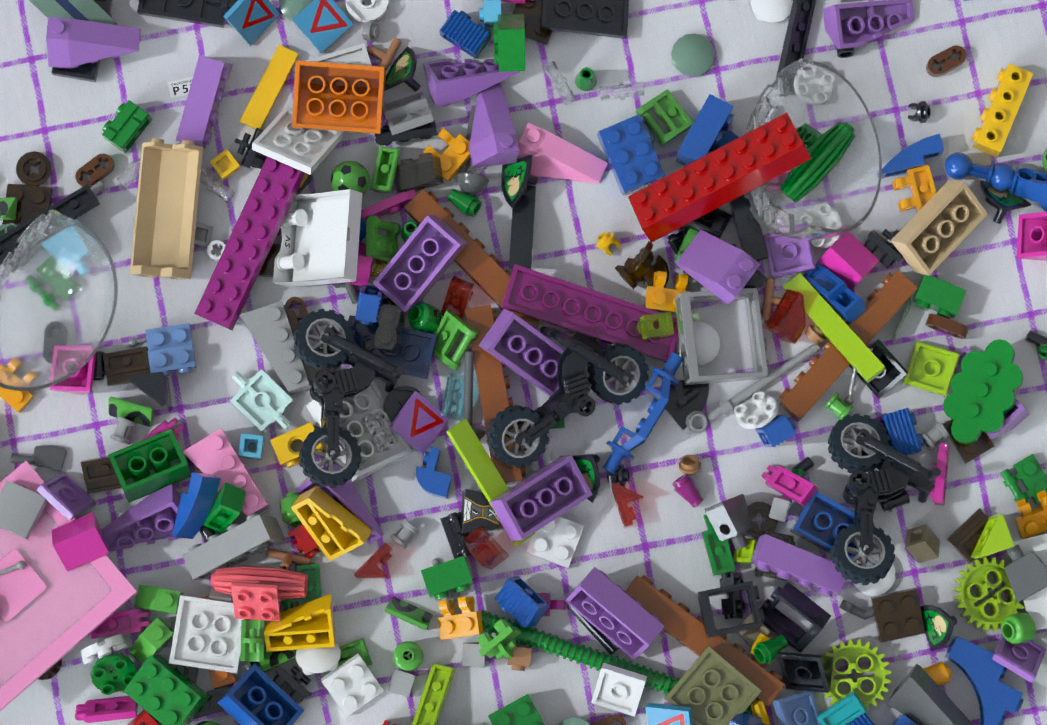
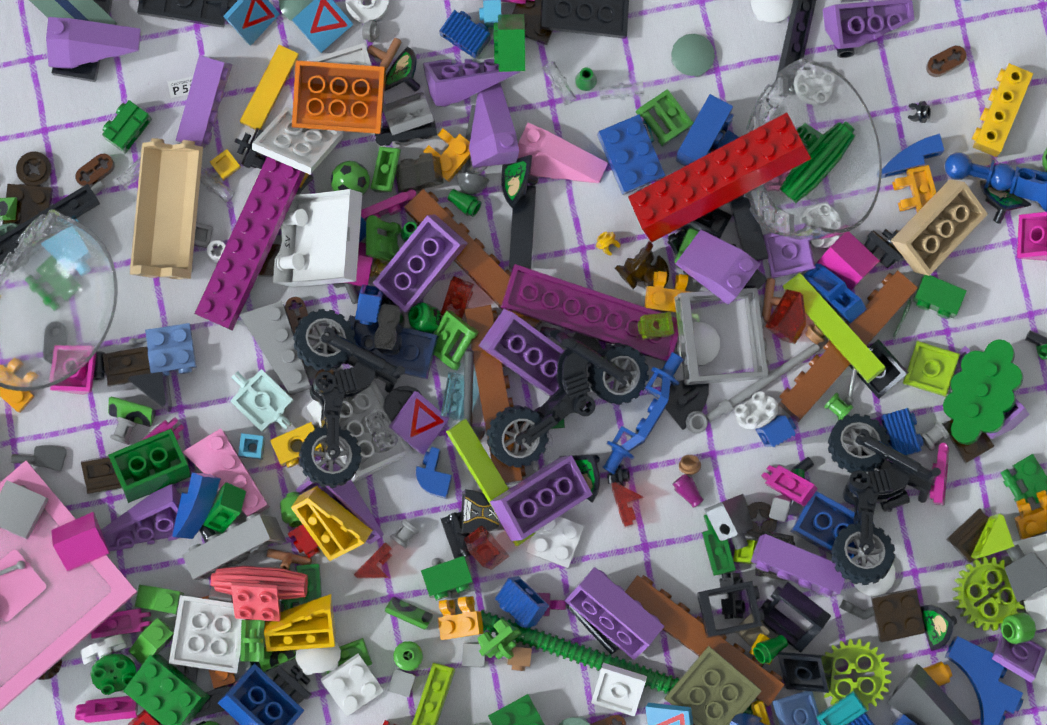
(66, 496): medium lavender tile -> none
(922, 543): dark tan panel -> none
(947, 326): reddish brown beam -> none

